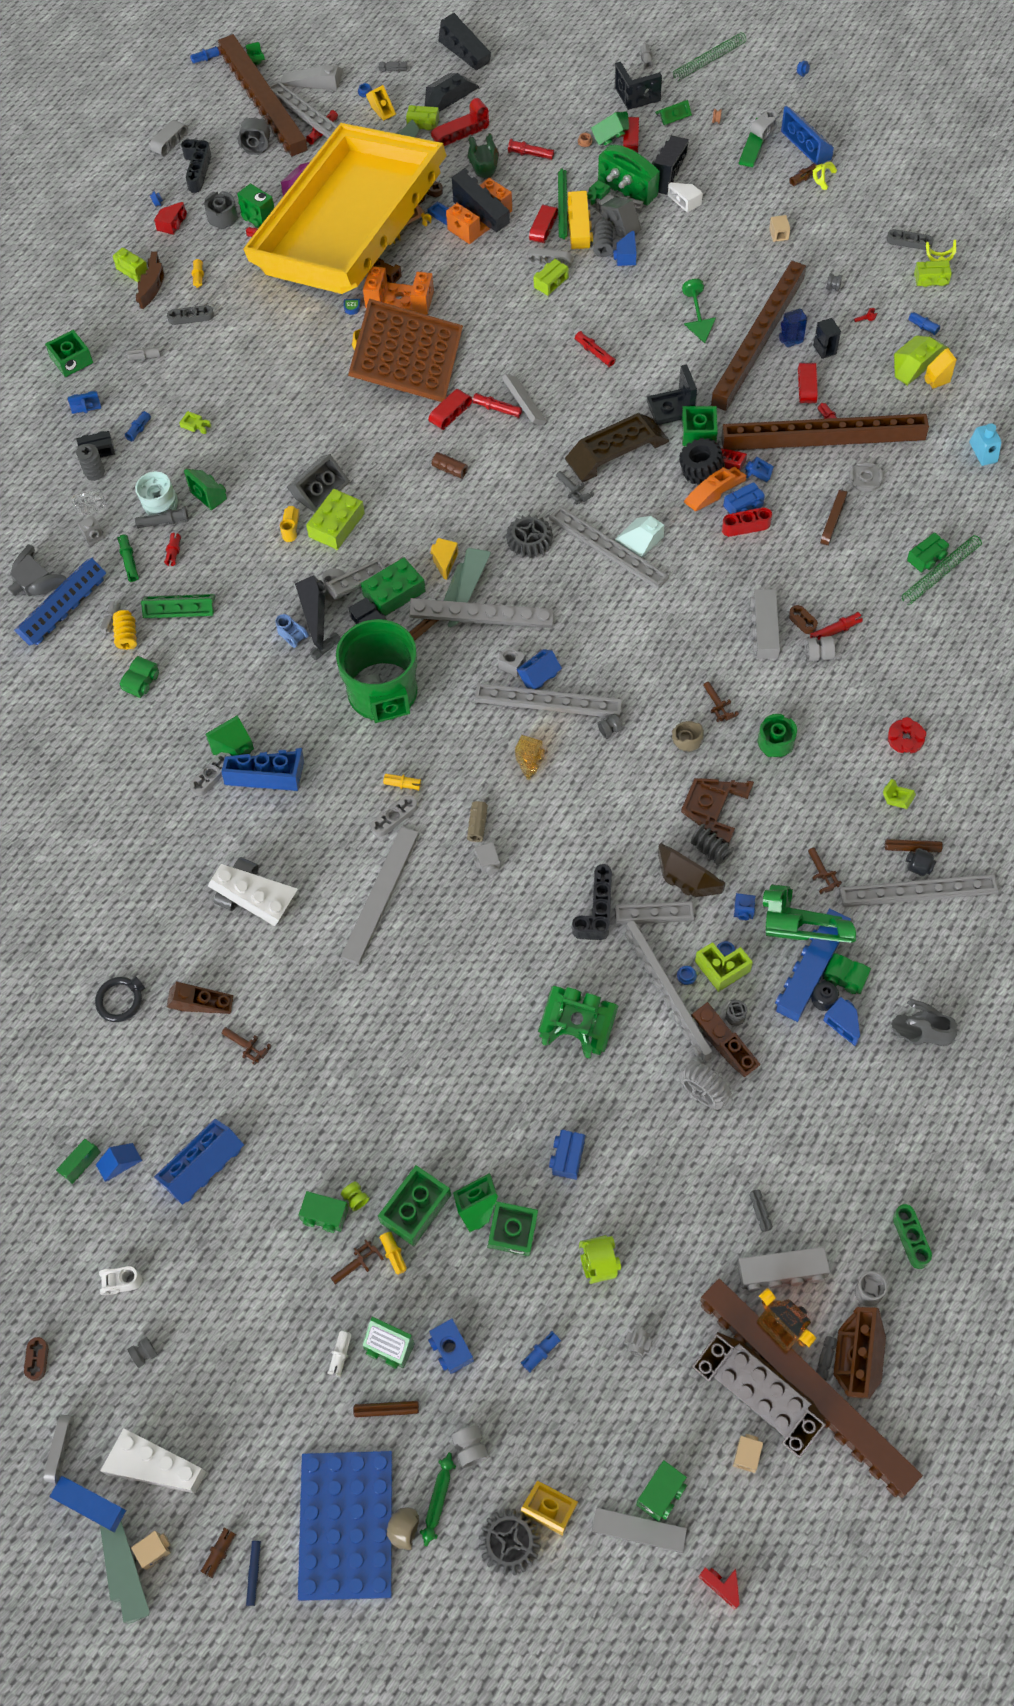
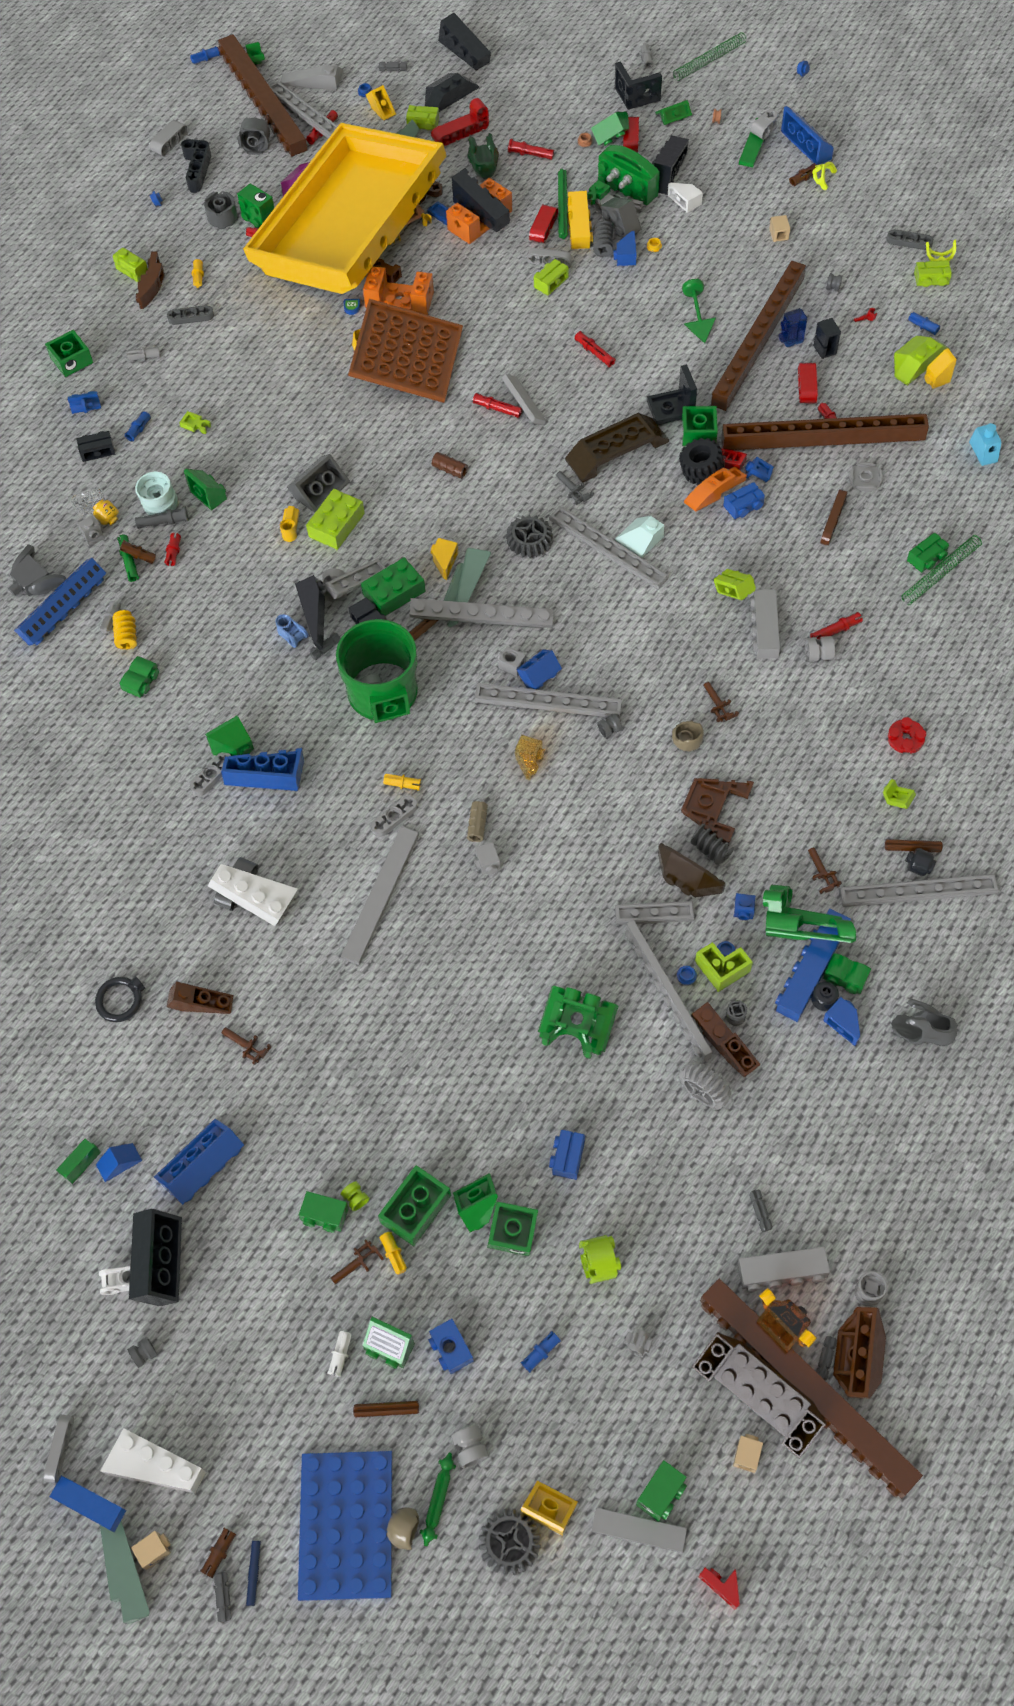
(41, 1359): reddish brown beam -> none
(90, 462): dark grey piece -> none
(105, 512): none -> yellow head
(137, 552): none -> reddish brown pin
(155, 1257): none -> black brick
(170, 218): red slope -> none
(178, 606): green fence -> none
(222, 1597): none -> dark grey axle
(450, 408): red beam -> none
(599, 902): black beam -> none
(654, 244): none -> yellow plate
(734, 584): none -> lime brick
(746, 522): red beam -> none
(777, 735): green brick -> none
(805, 617): reddish brown beam -> none
(912, 1226): green beam -> none

